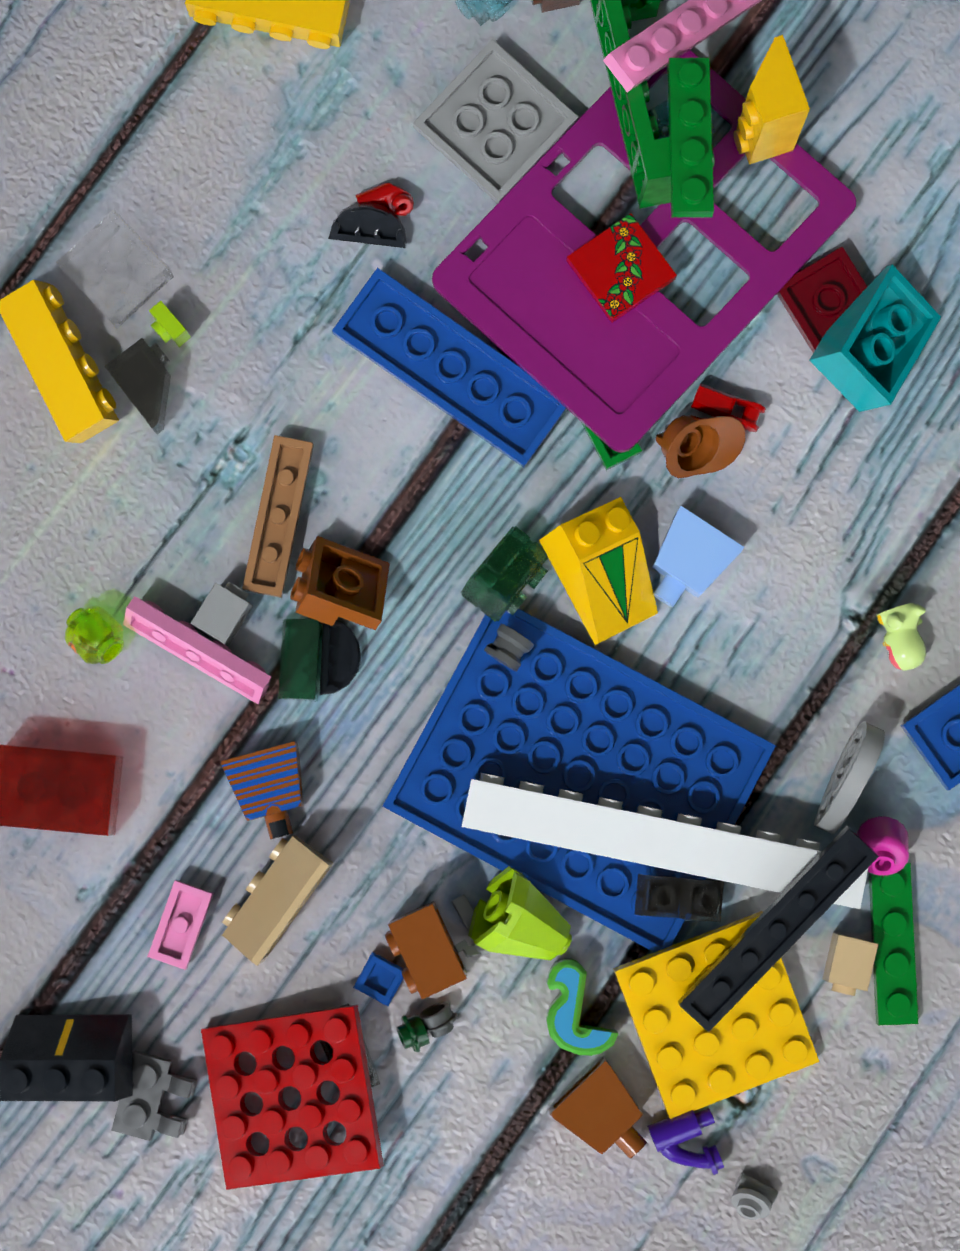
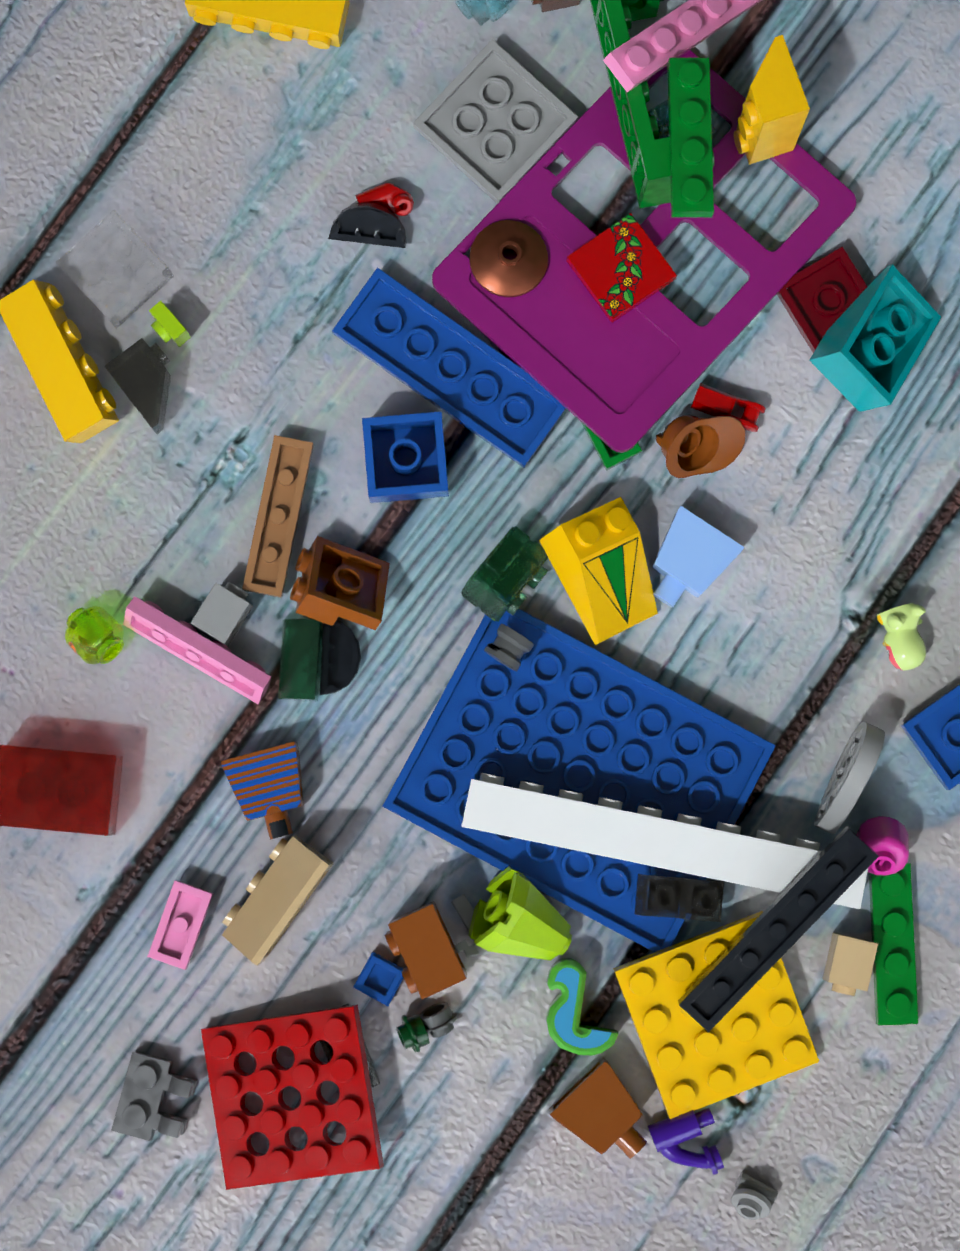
(67, 1058): black slope -> none
(405, 457): none -> blue brick
(507, 276): none -> copper dish

